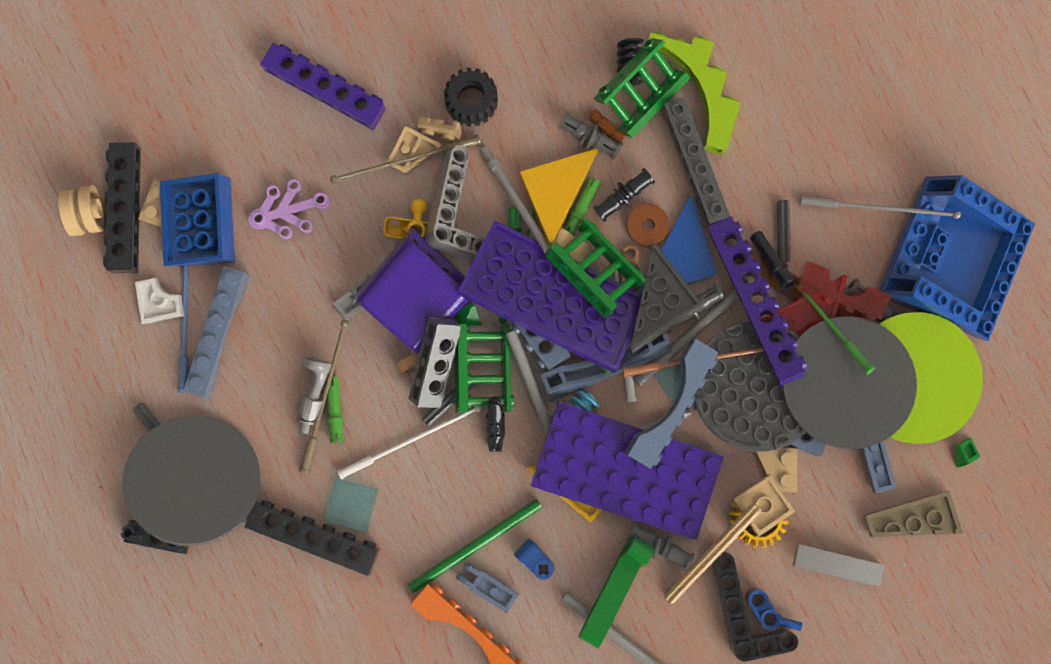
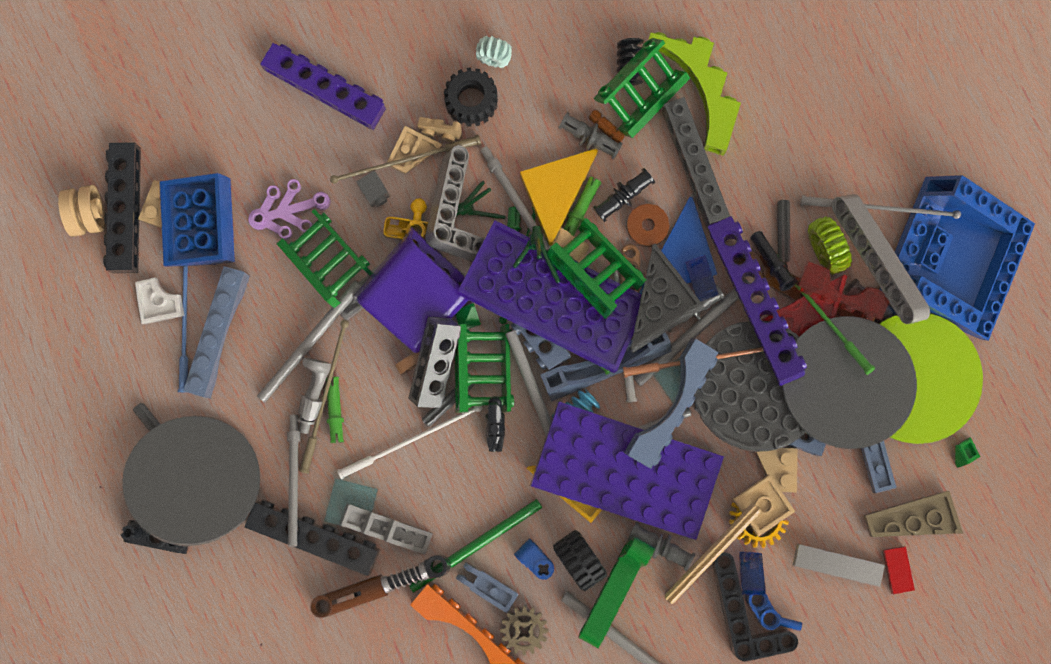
(293, 438): none -> light grey bar
(304, 263): none -> green fence
(308, 342): none -> light grey piece
(373, 189): none -> dark grey brick
(377, 587): none -> piece
(385, 528): none -> light grey slope
(467, 207): none -> dark green plant
(493, 51): none -> light aqua gear
(531, 637): none -> dark tan gear
(536, 243): none -> dark green plant
(580, 560): none -> black tyre
(702, 278): none -> clear blue tile
(752, 573): none -> clear blue tile
(829, 245): none -> lime gear
(880, 259): none -> light grey beam
(898, 570): none -> red tile

